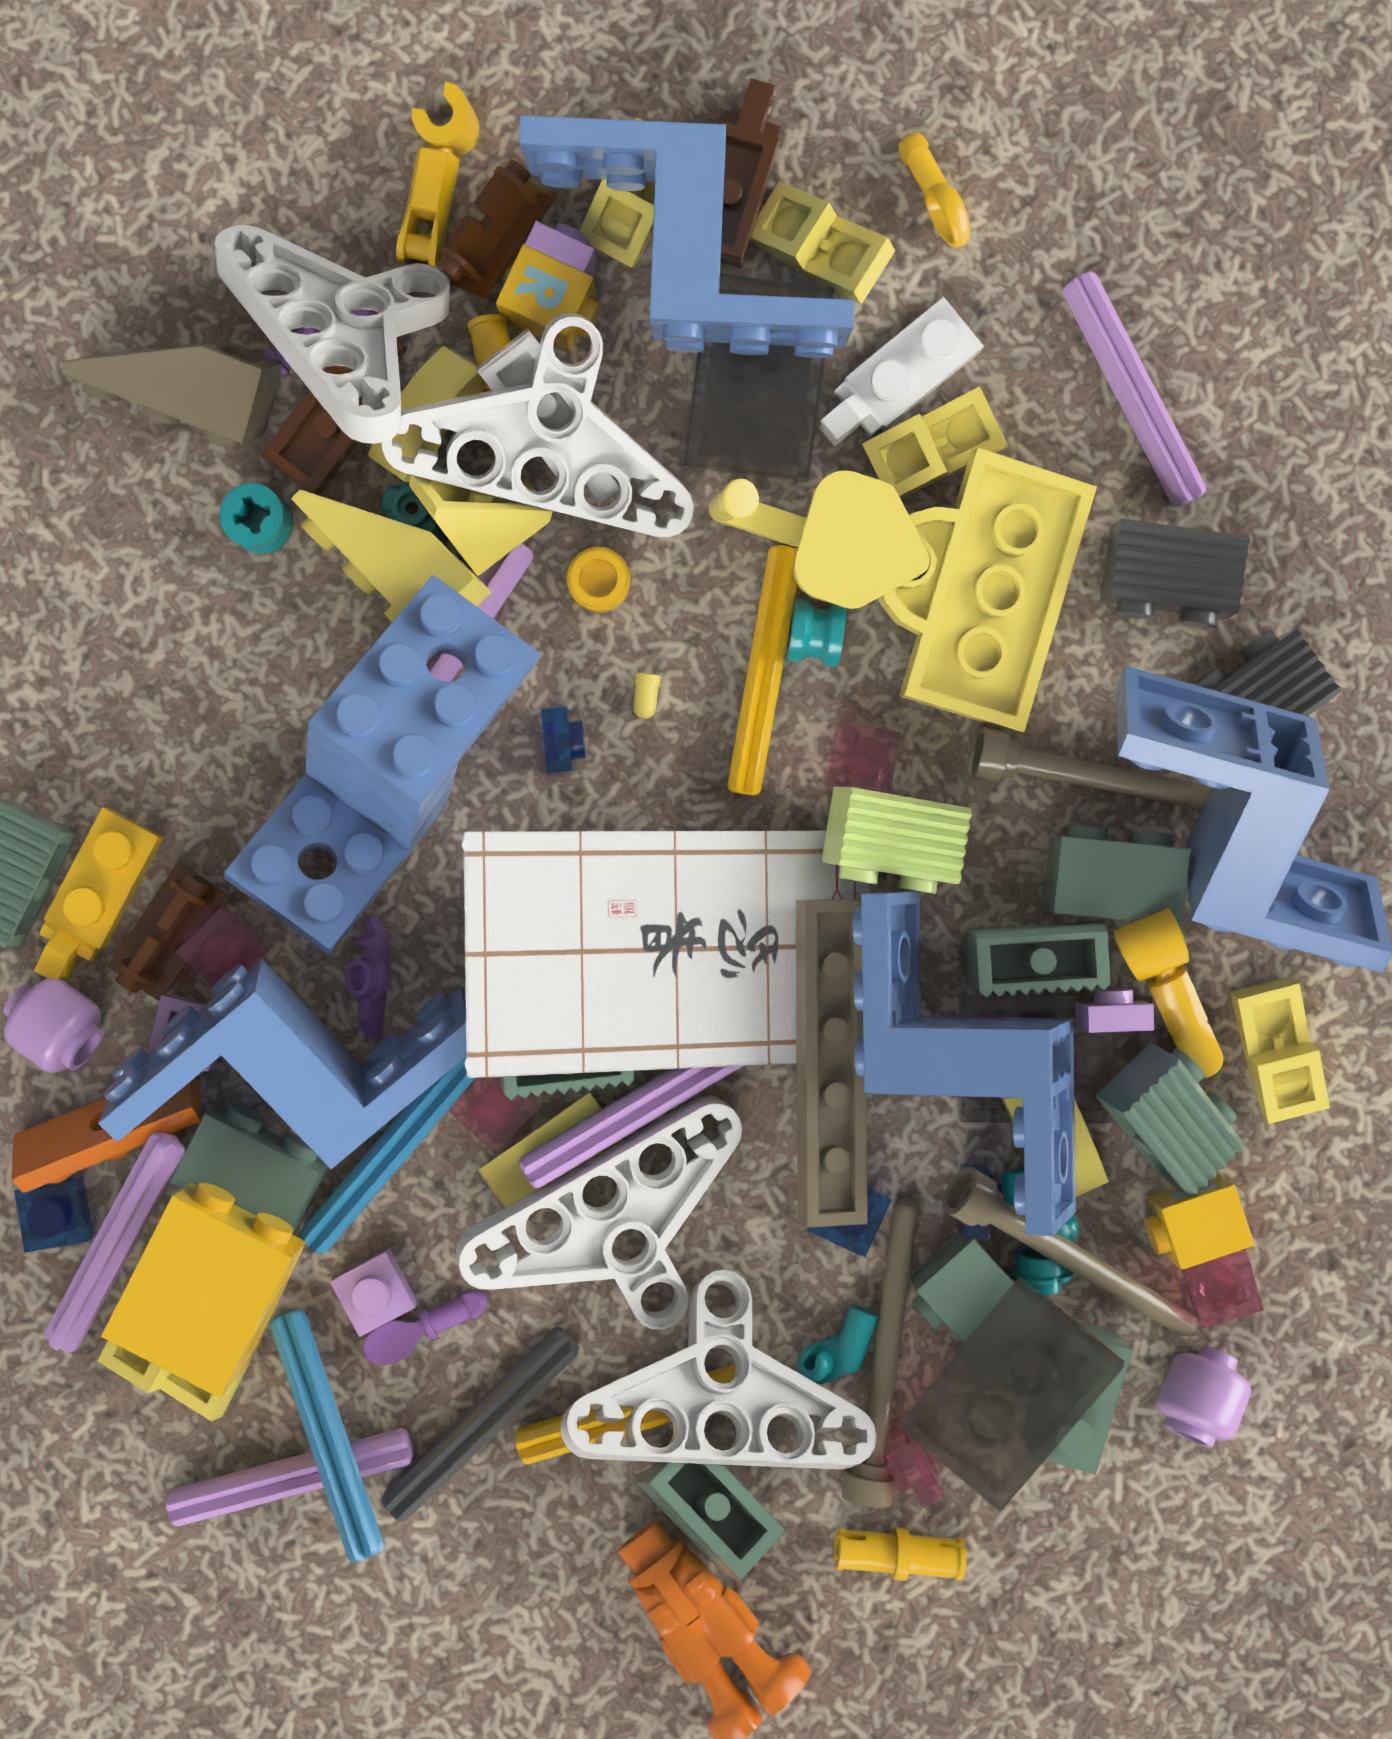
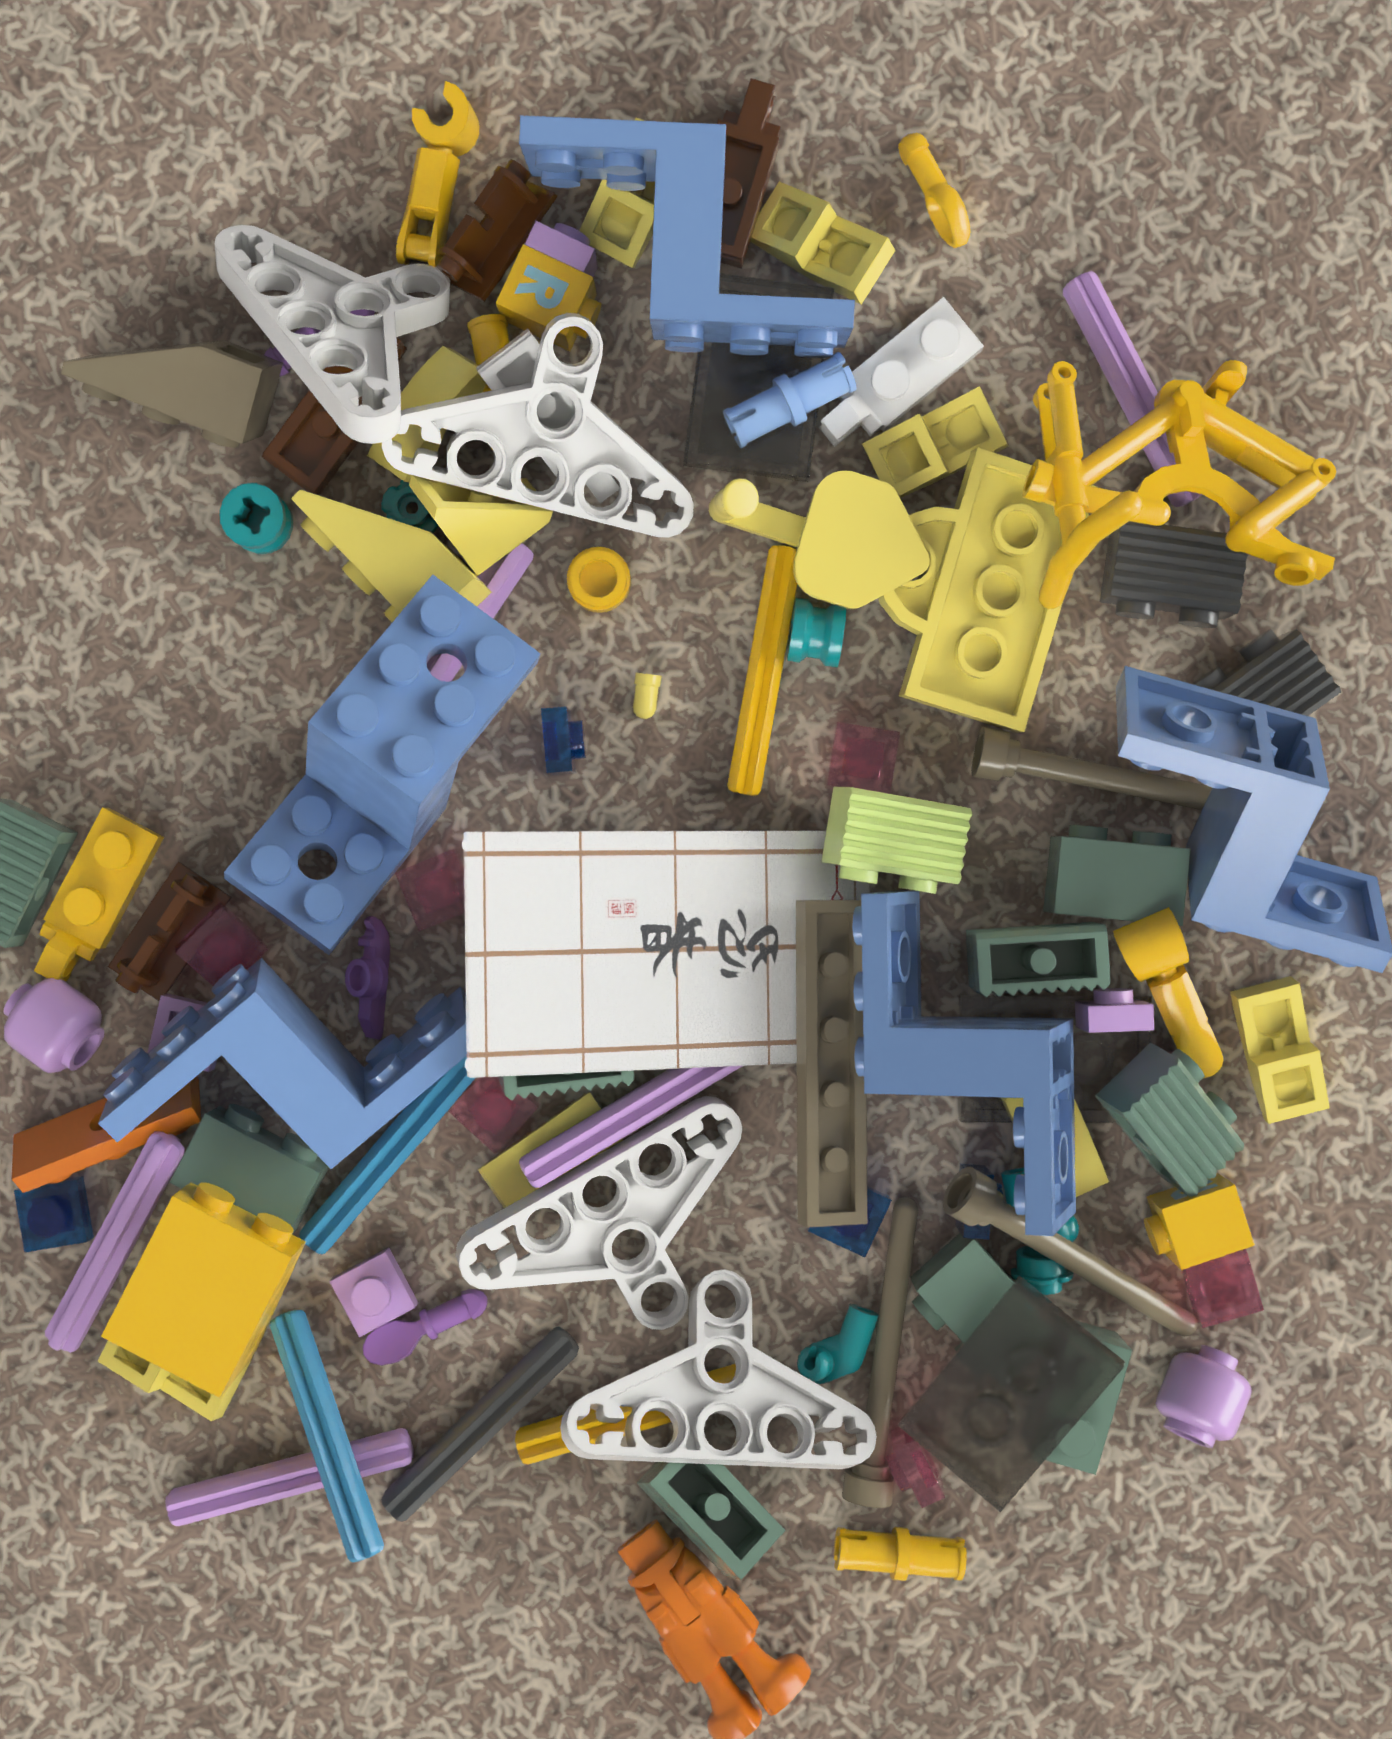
(434, 889): none -> clear pink plate
(789, 399): none -> light blue pin
(1192, 421): none -> yellow piece

